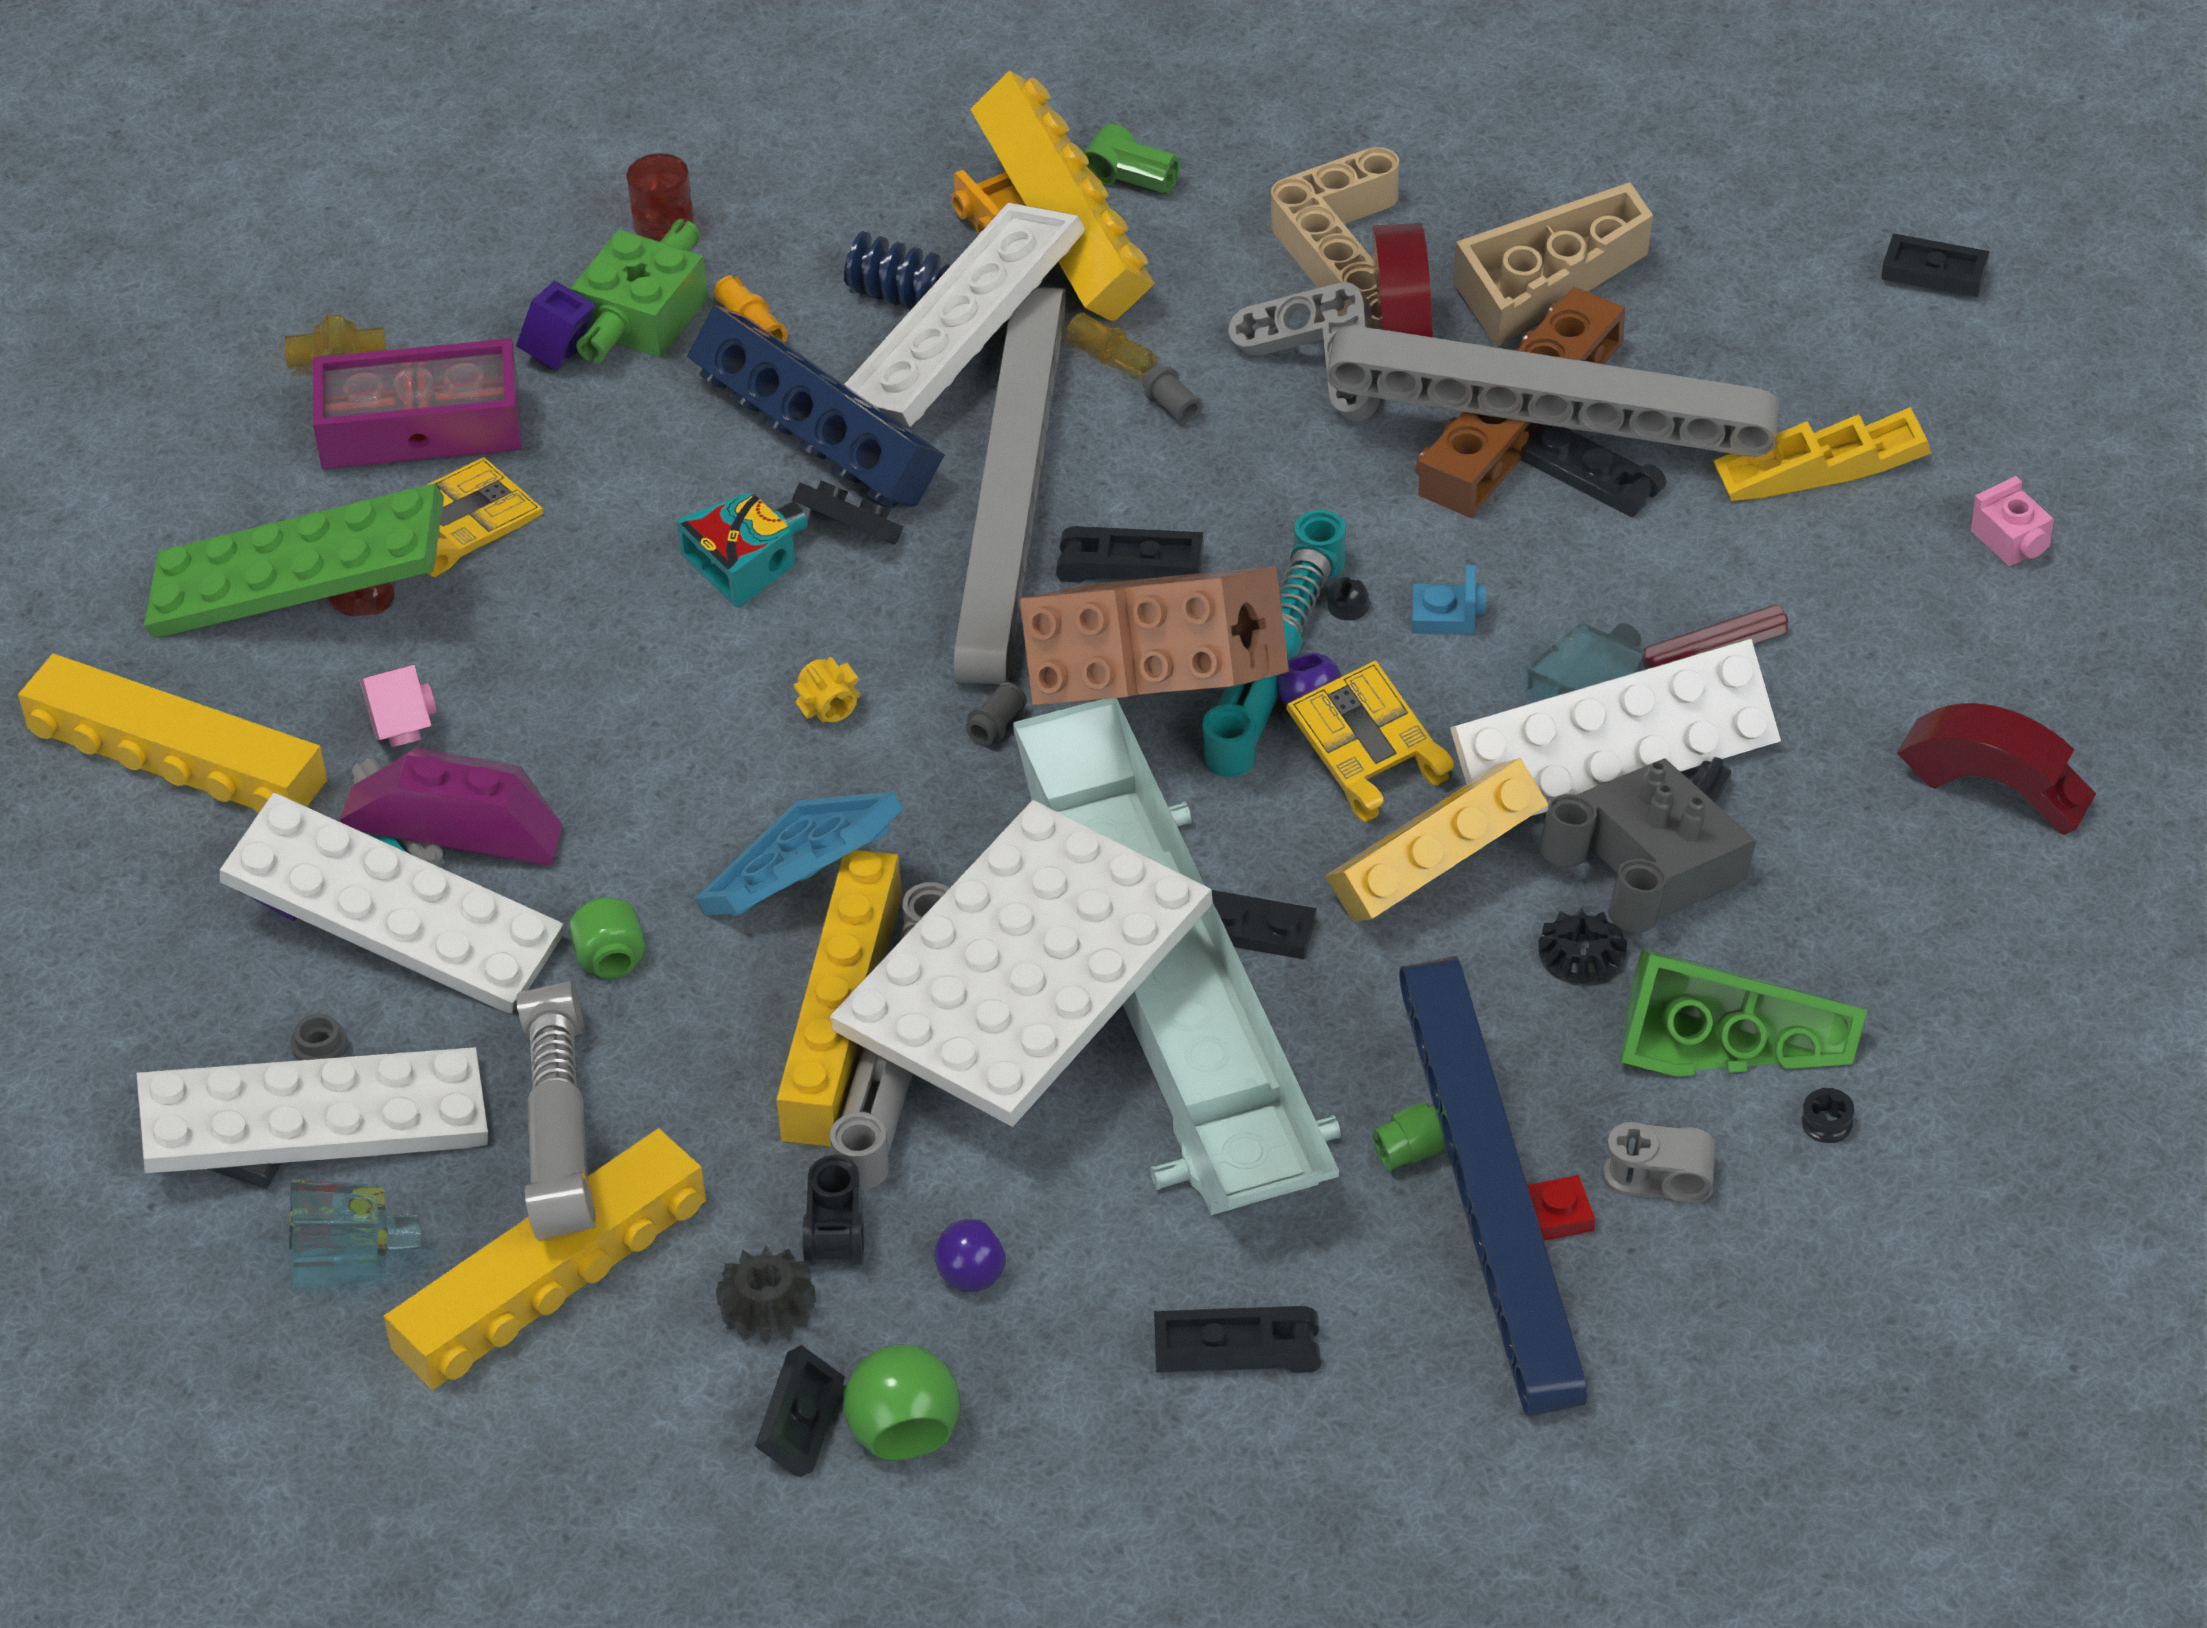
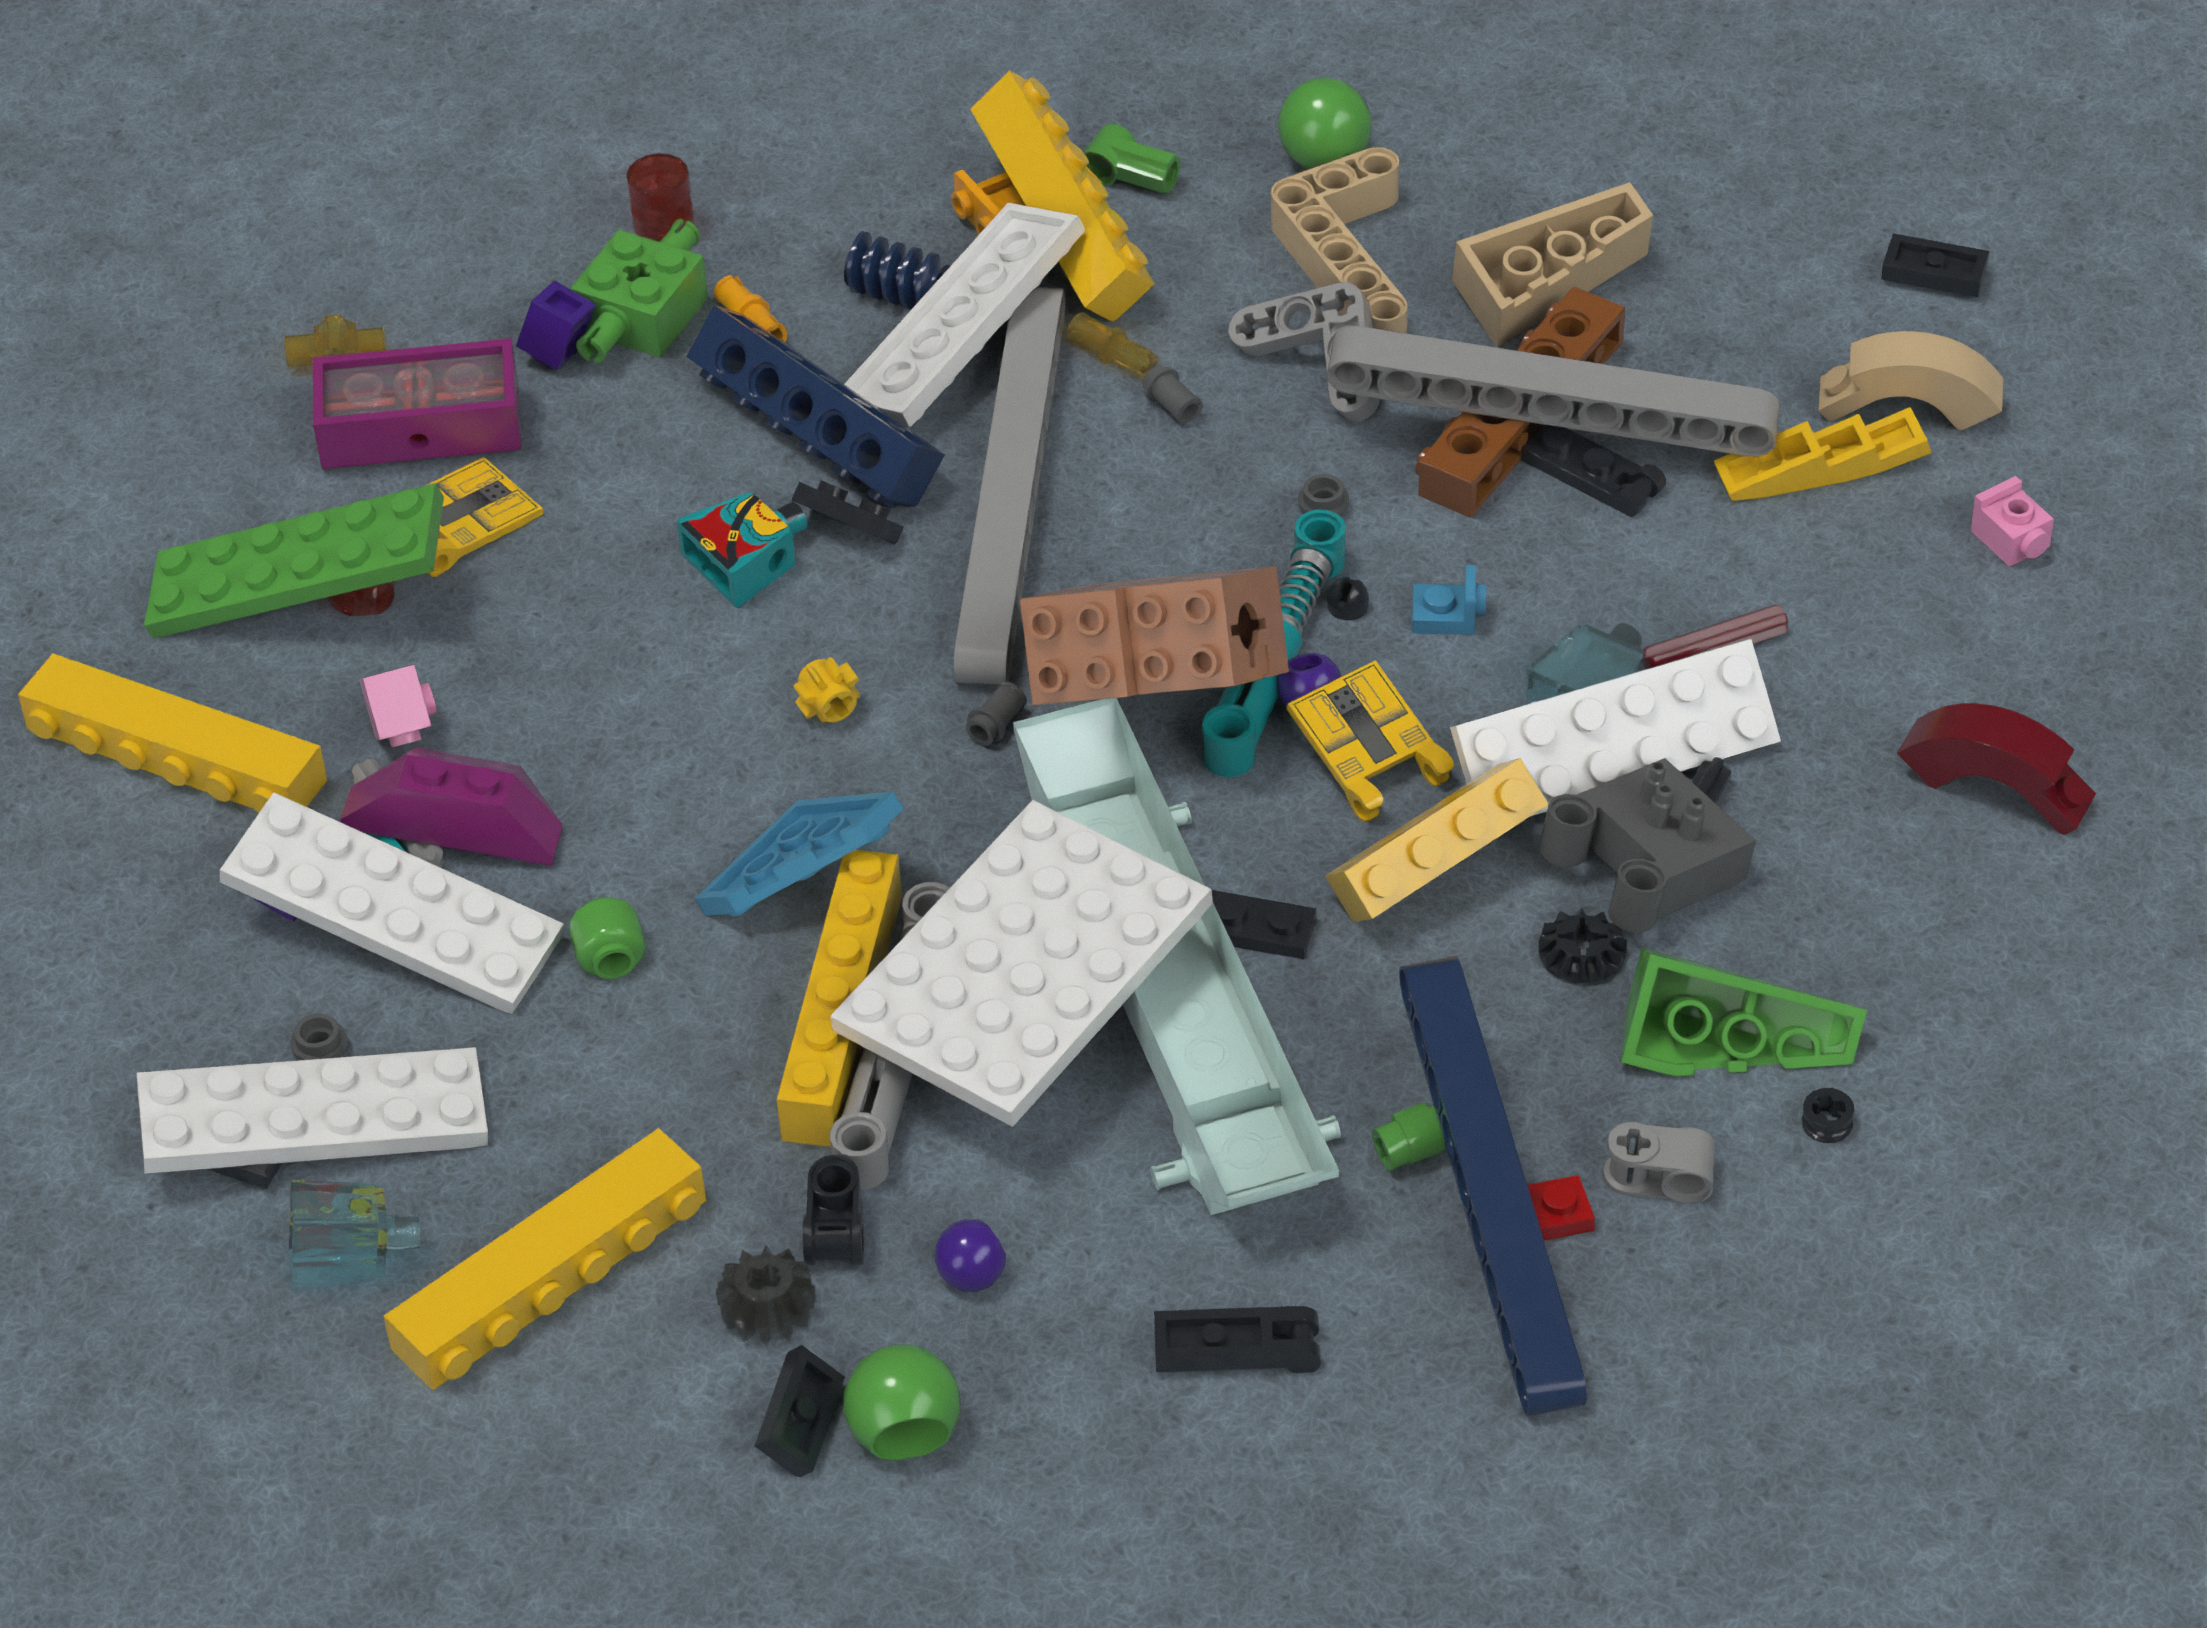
(559, 1190): light grey piece -> none
(1127, 553): black plate -> none
(1323, 493): none -> dark grey plate
(1324, 122): none -> bright green helmet
(1402, 278): dark red arch -> none
(1915, 367): none -> tan arch

